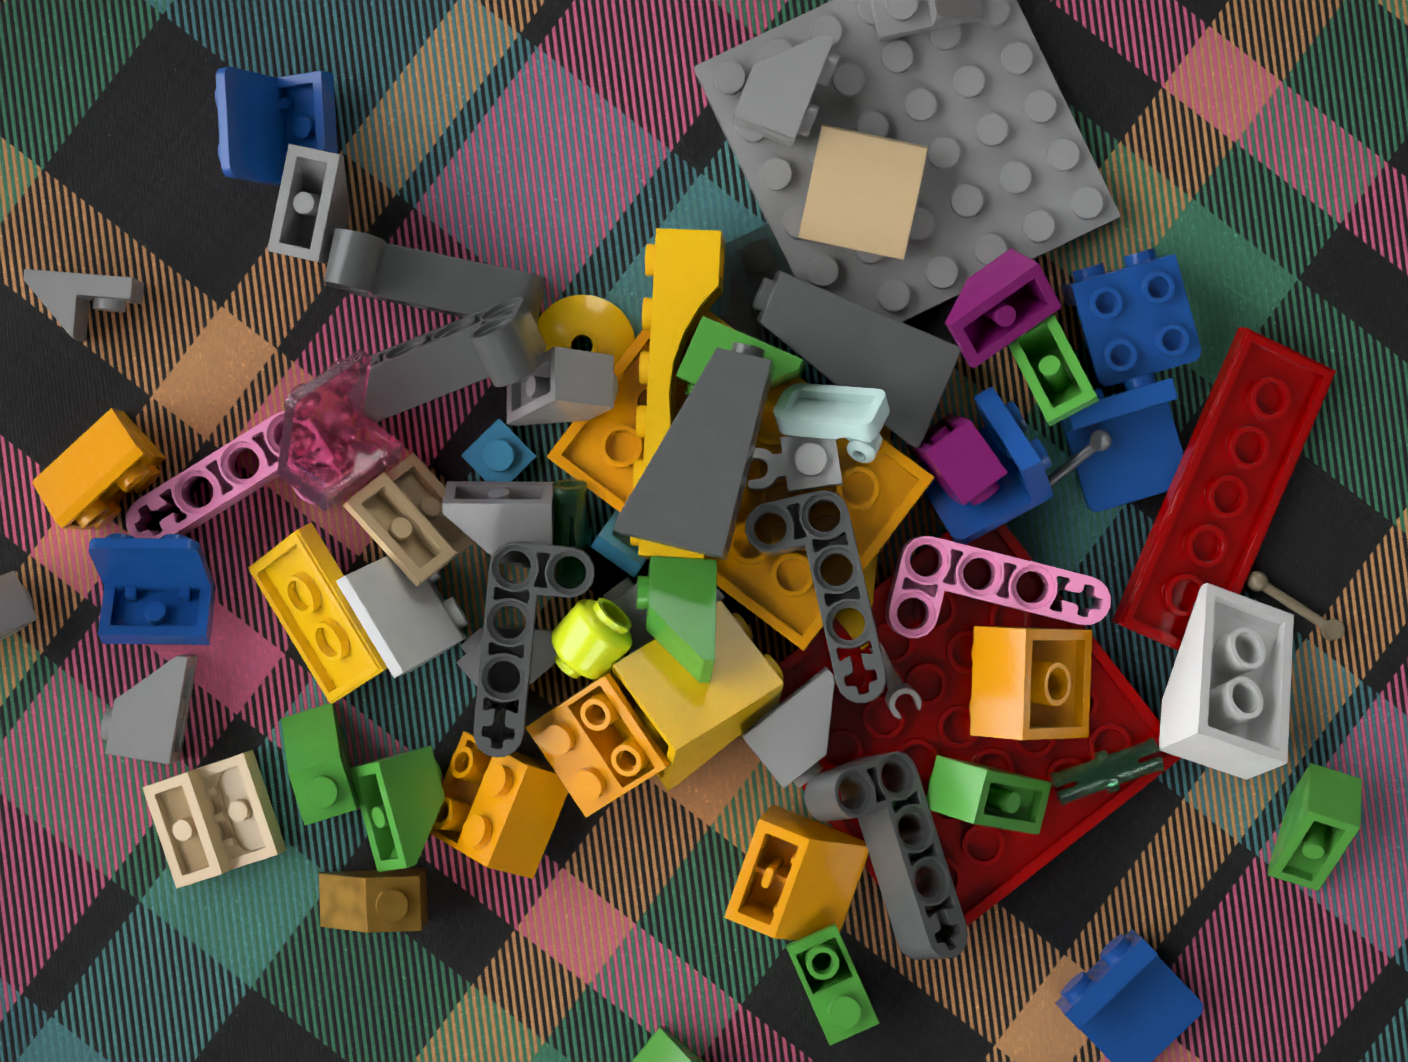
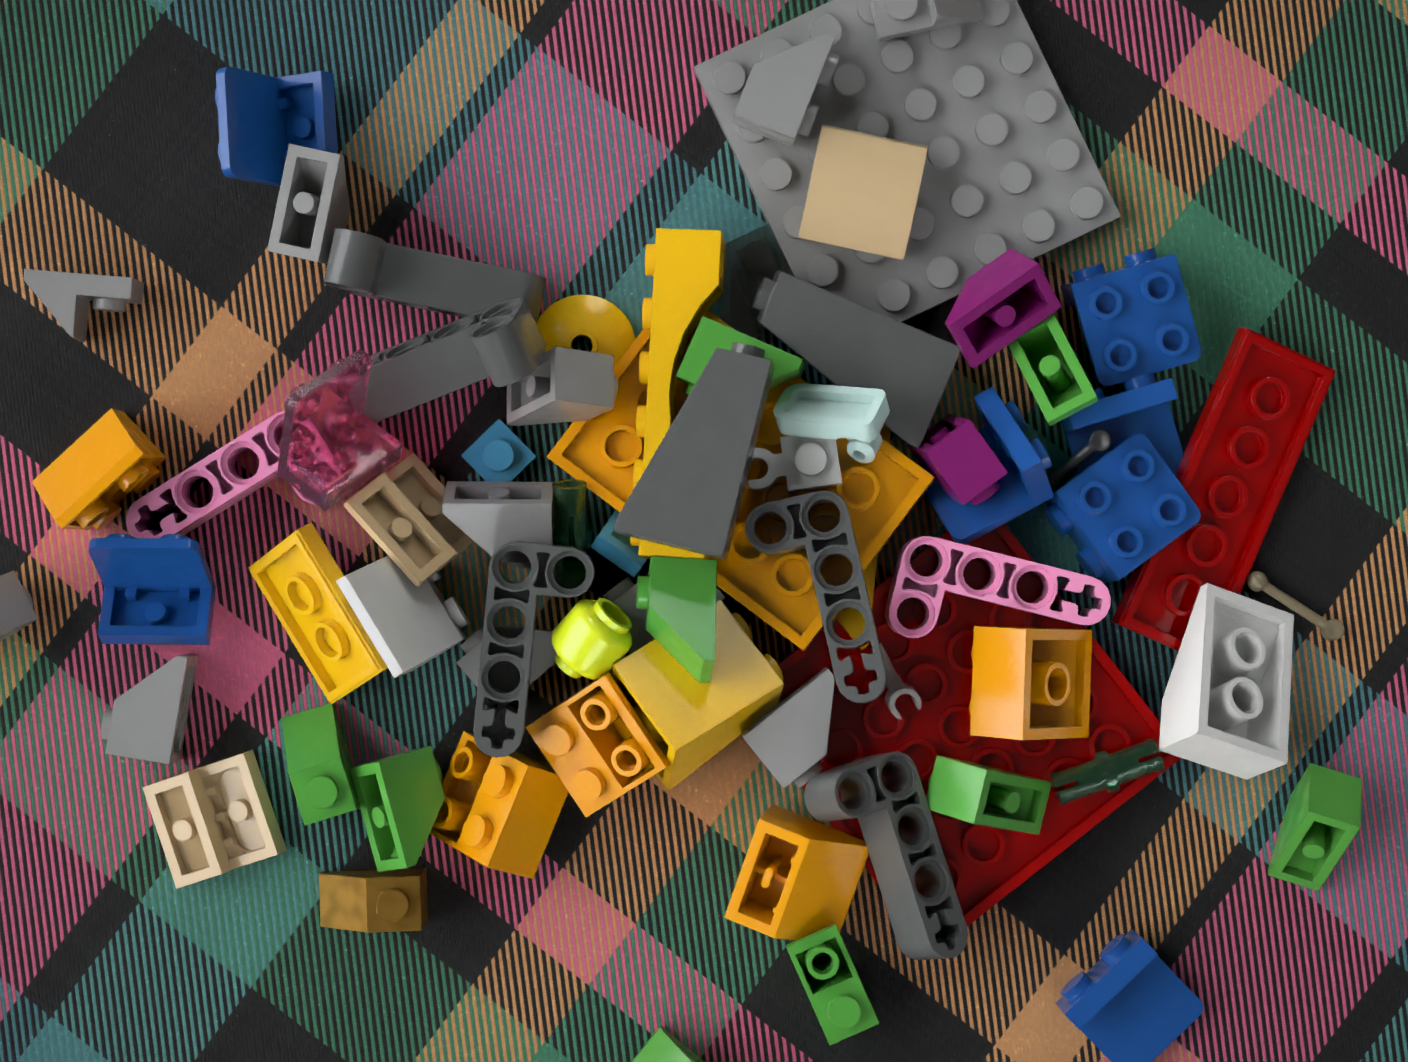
(1122, 509): none -> blue bracket

